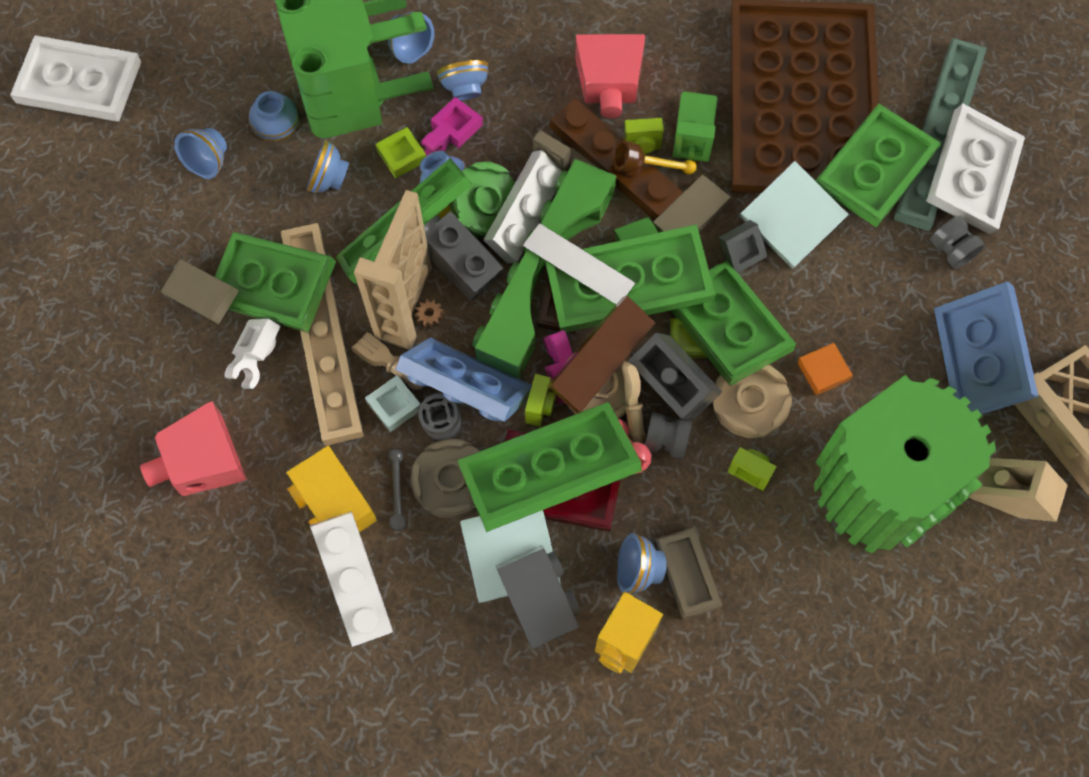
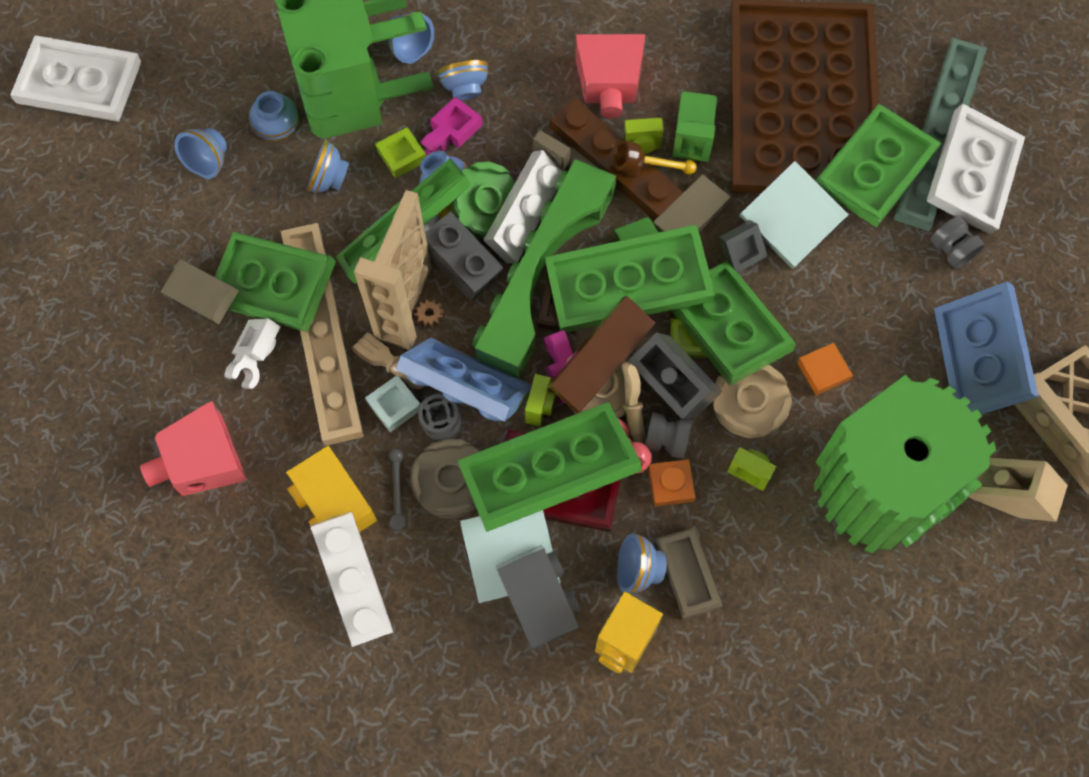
(578, 264): white sticker -> none
(671, 483): none -> orange plate

